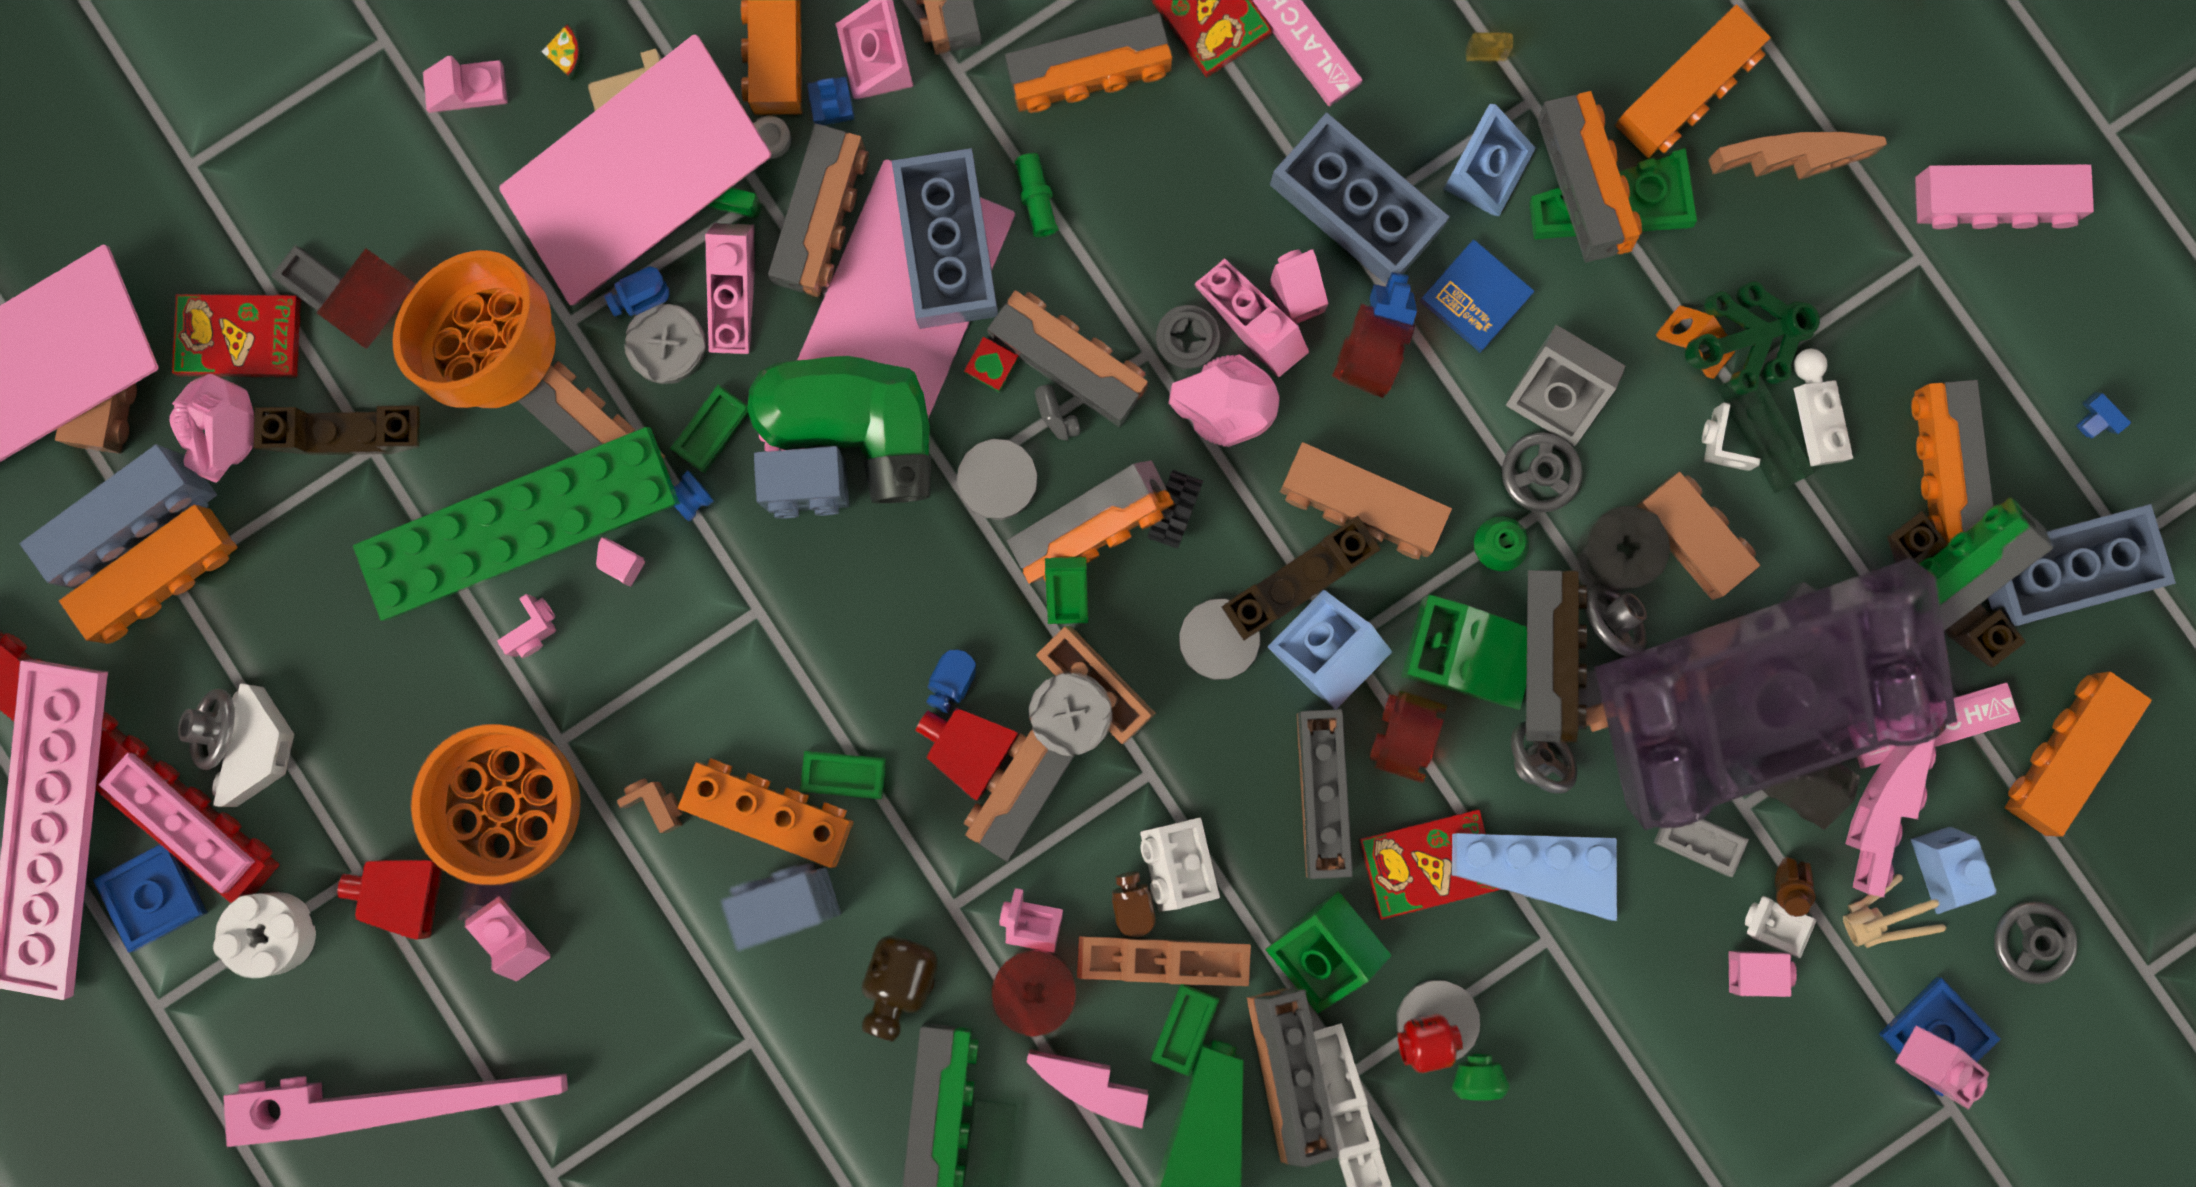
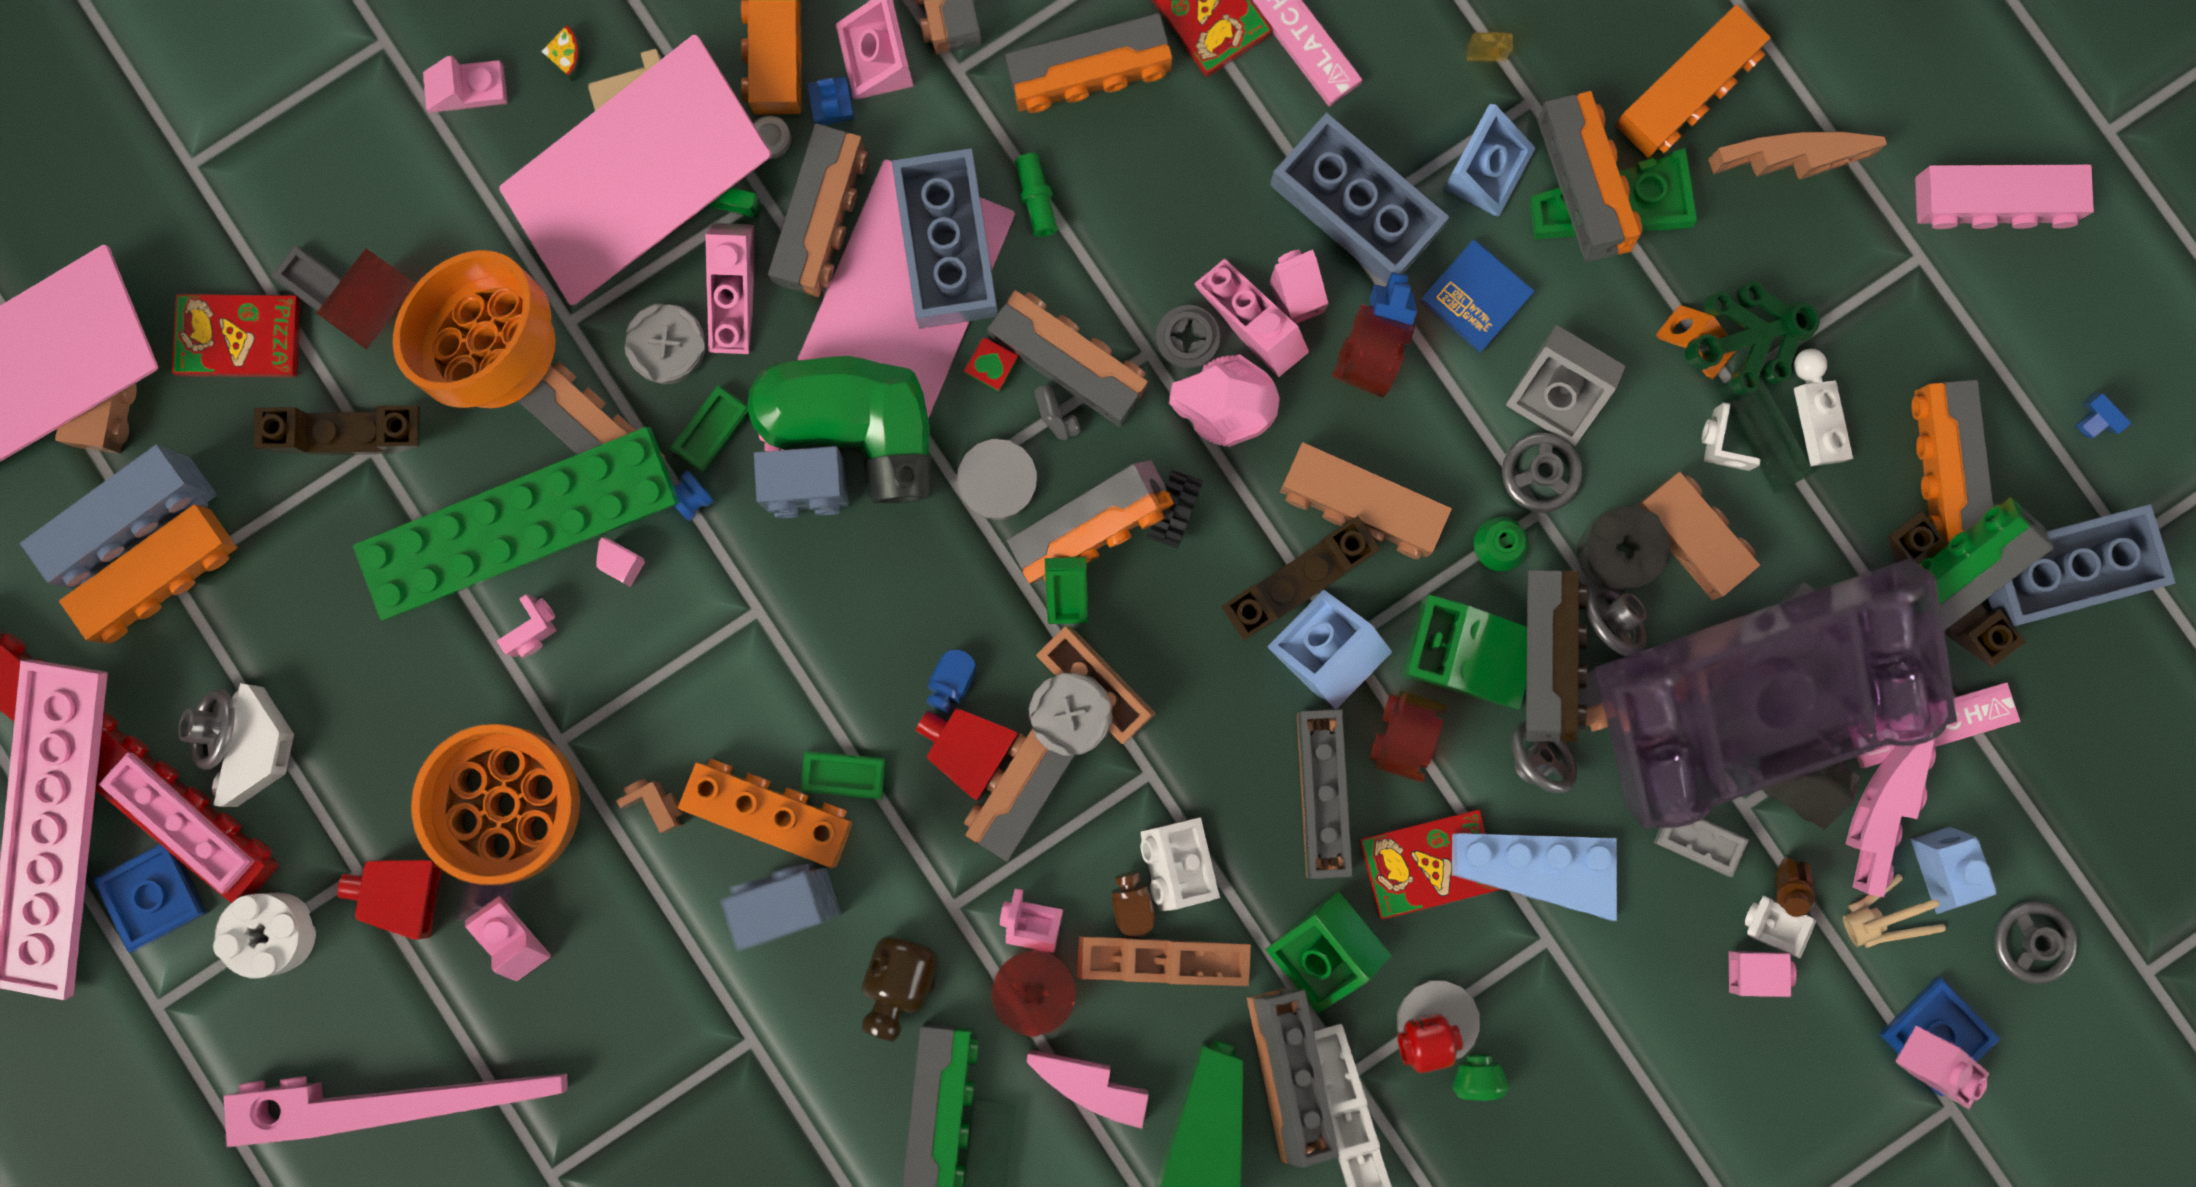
(228, 424): bright pink helmet -> none
(638, 292): blue arm -> none
(1184, 1029): green tile -> none
(1213, 644): light grey tile -> none
(2076, 753): orange brick -> none

